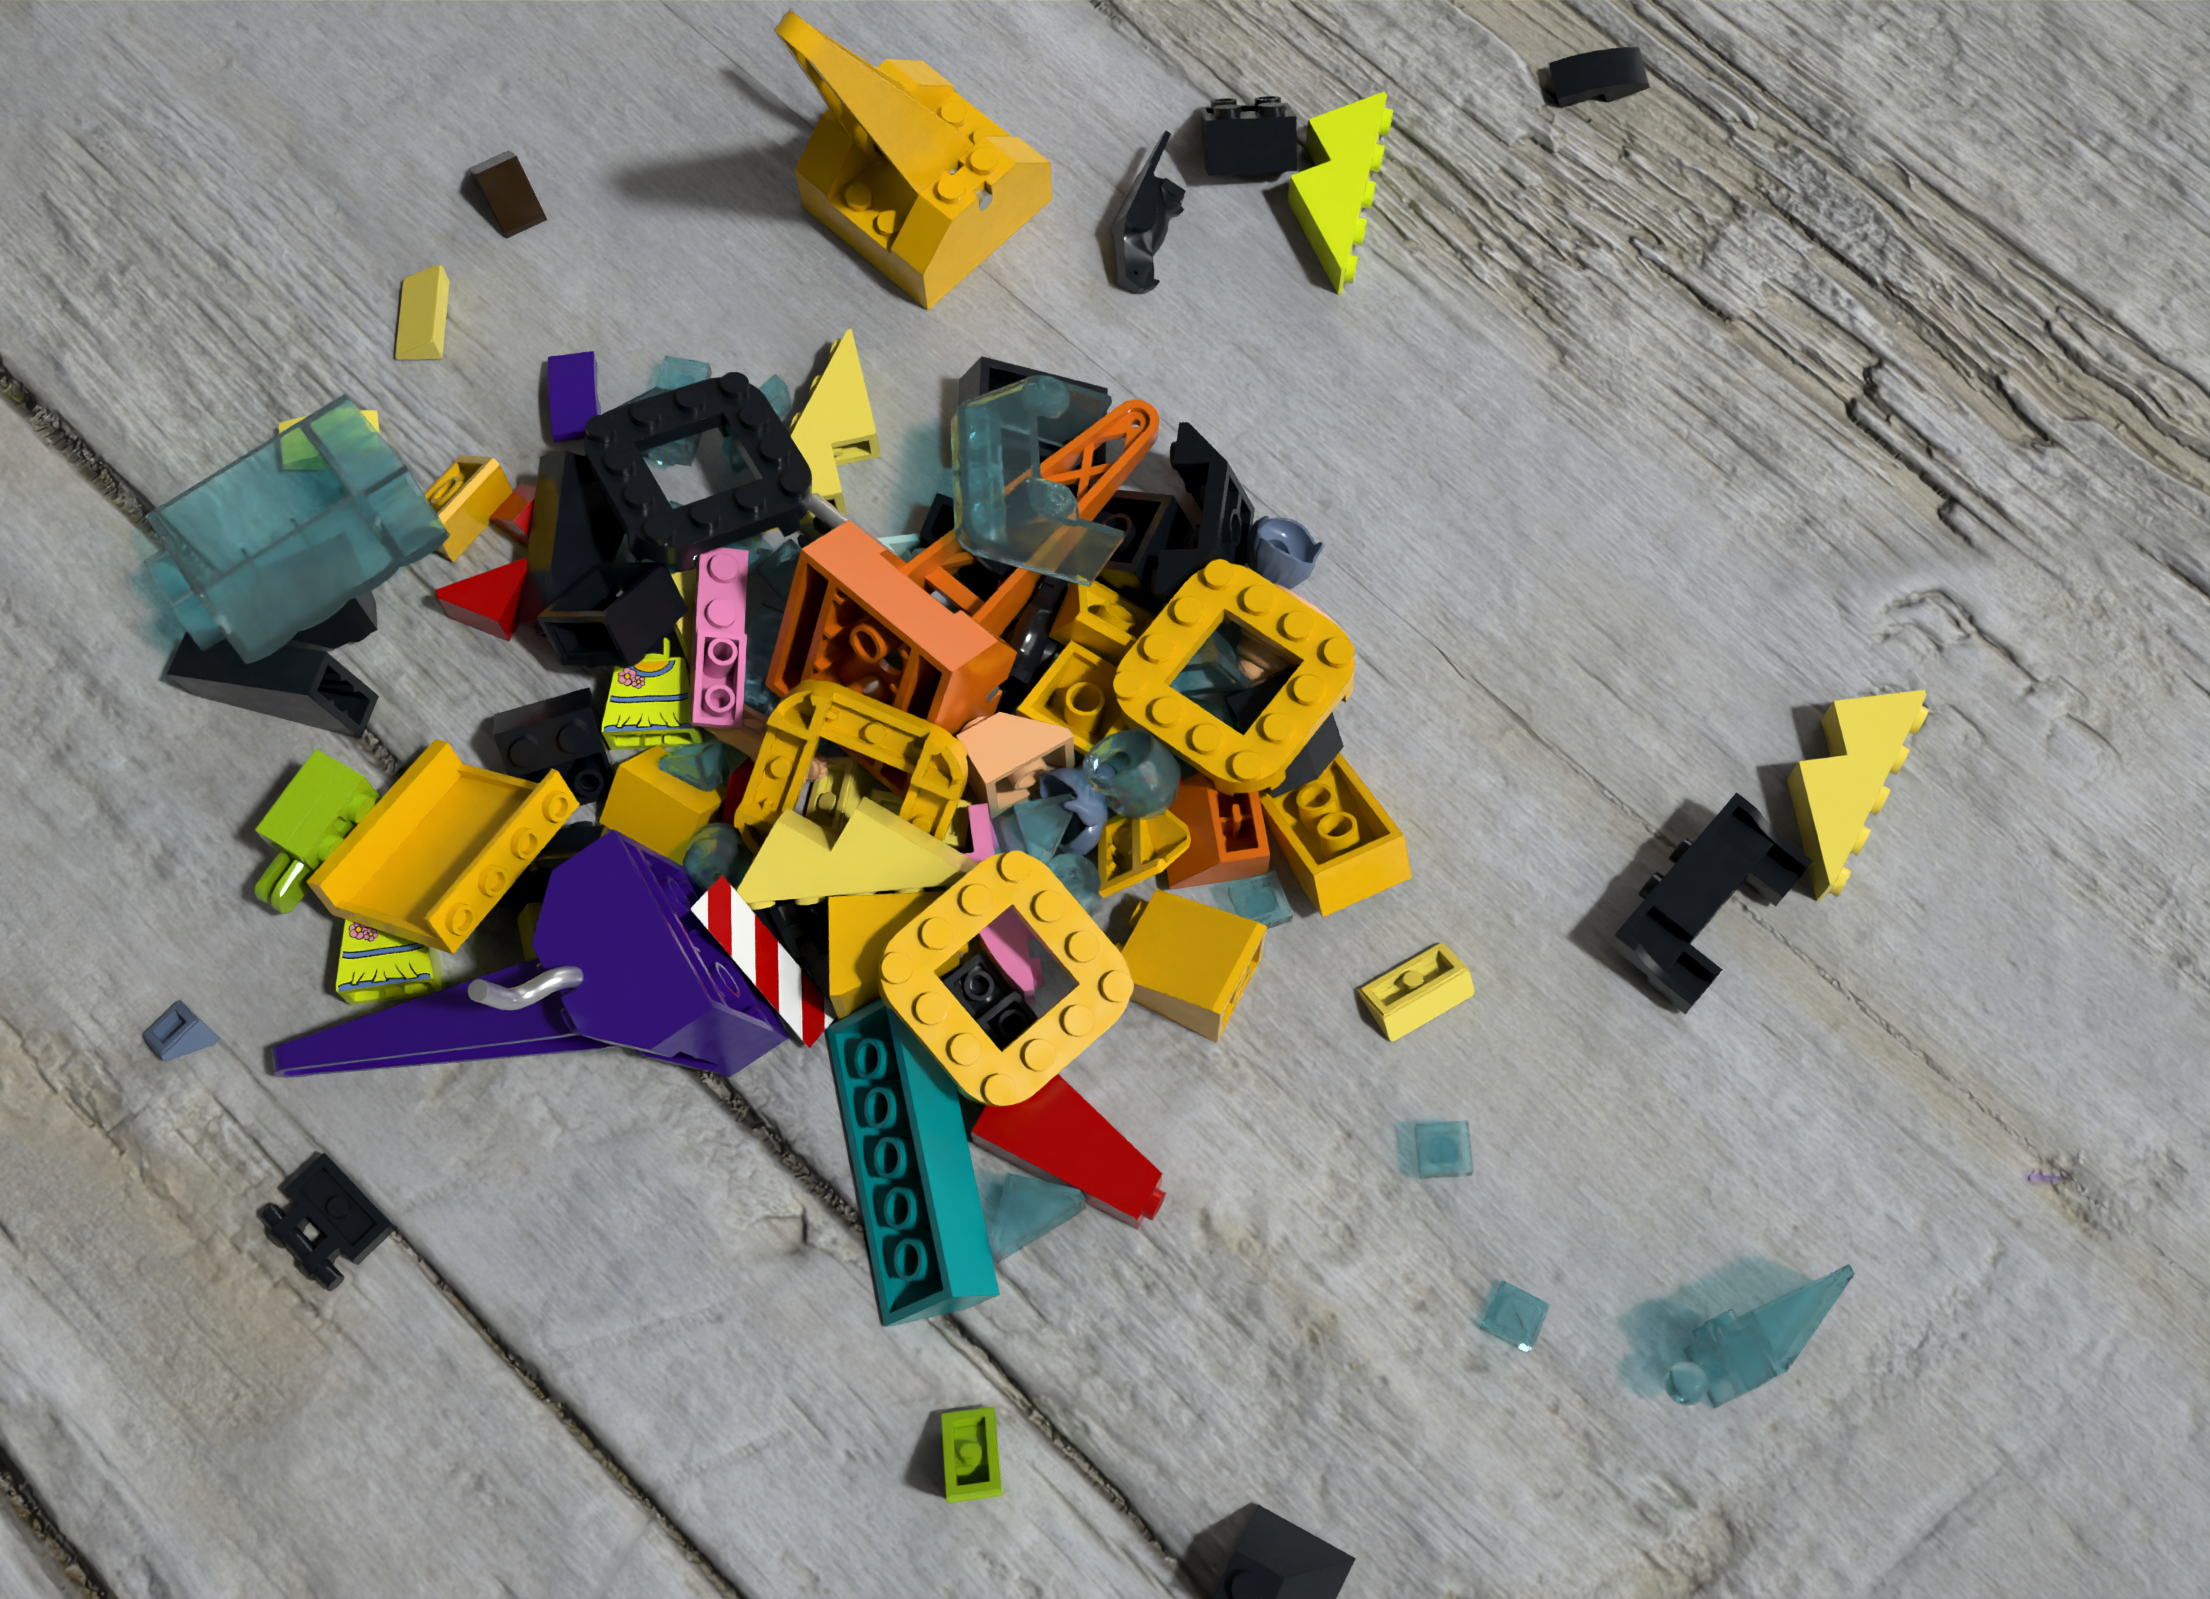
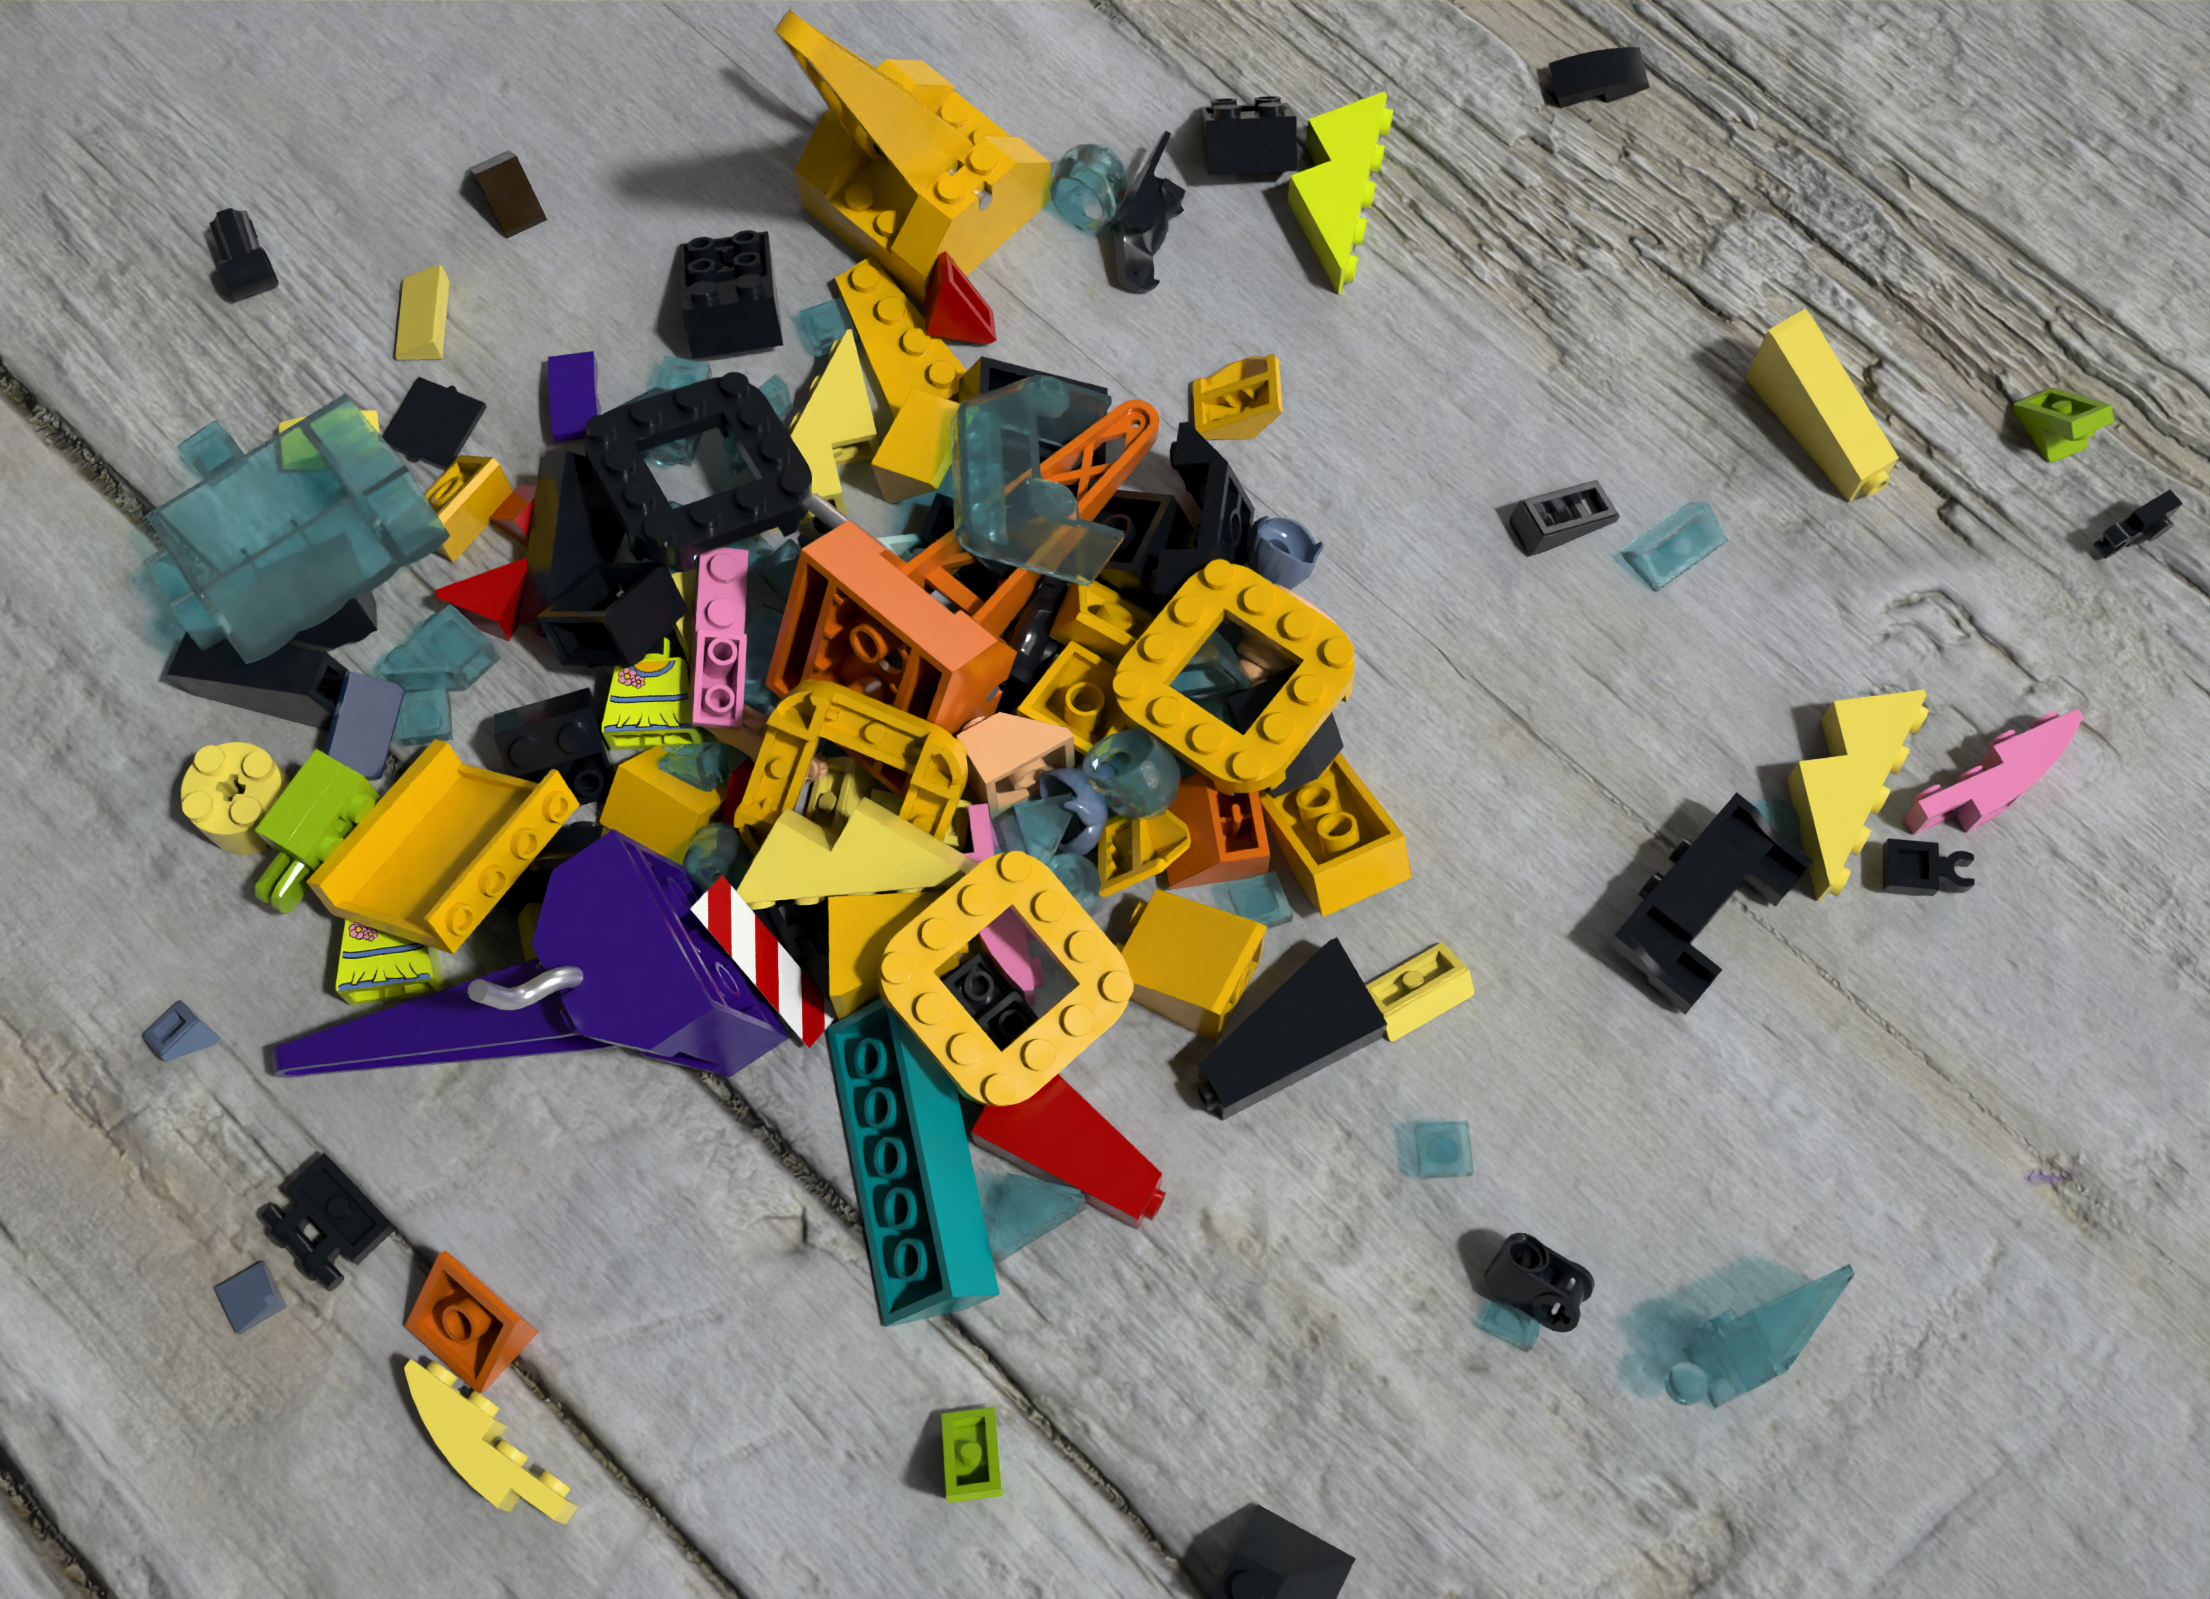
(210, 449): none -> clear light blue slope
(231, 793): none -> light yellow brick
(244, 261): none -> black piece
(250, 1297): none -> sand blue slope
(364, 723): none -> dark blue slope
(425, 717): none -> clear light blue plate
(433, 423): none -> black piece
(441, 655): none -> clear light blue slope
(467, 1323): none -> orange slope
(467, 1437): none -> light yellow slope
(729, 294): none -> black slope
(825, 324): none -> clear light blue plate
(896, 337): none -> yellow wing
(916, 447): none -> yellow slope
(955, 306): none -> red slope
(1085, 178): none -> clear light blue helmet
(1238, 399): none -> yellow slope
(1295, 1033): none -> black slope
(1536, 1279): none -> black piece
(1539, 533): none -> black slope
(1675, 544): none -> clear light blue slope
(1780, 816): none -> clear light blue piece
(1821, 406): none -> light yellow slope
(1918, 869): none -> black plate
(2000, 777): none -> bright pink slope
(2061, 421): none -> lime slope
(2147, 521): none -> black plate

